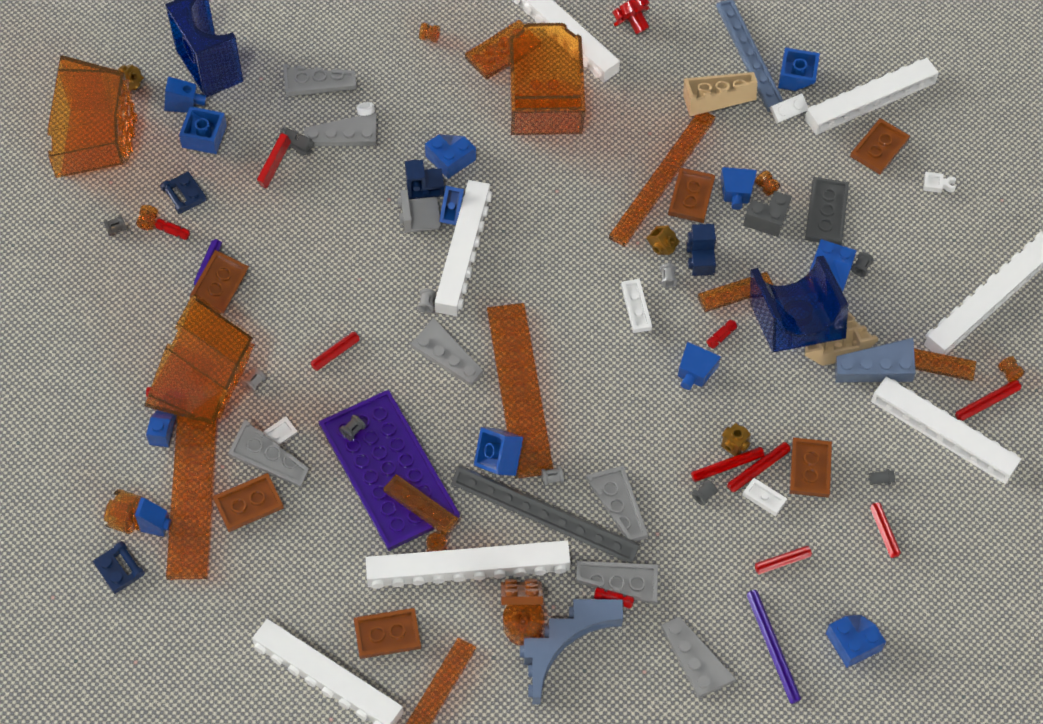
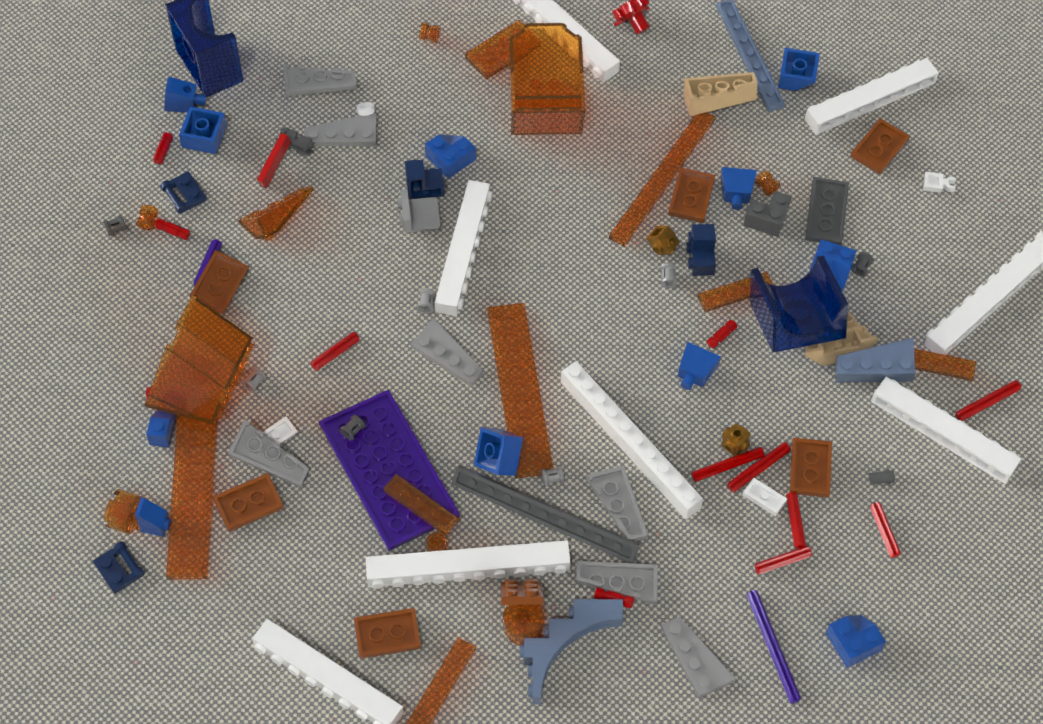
(90, 118): clear orange windscreen -> none
(132, 74): pearl gold brick -> none
(162, 148): none -> red axle
(268, 221): none -> clear orange wedge
(451, 205): blue slope -> none
(631, 440): none -> white brick
(636, 305): white plate -> none
(704, 492): dark grey bush -> none
(789, 108): white plate -> none
(795, 520): none -> red axle
(1011, 369): clear orange wheel -> none

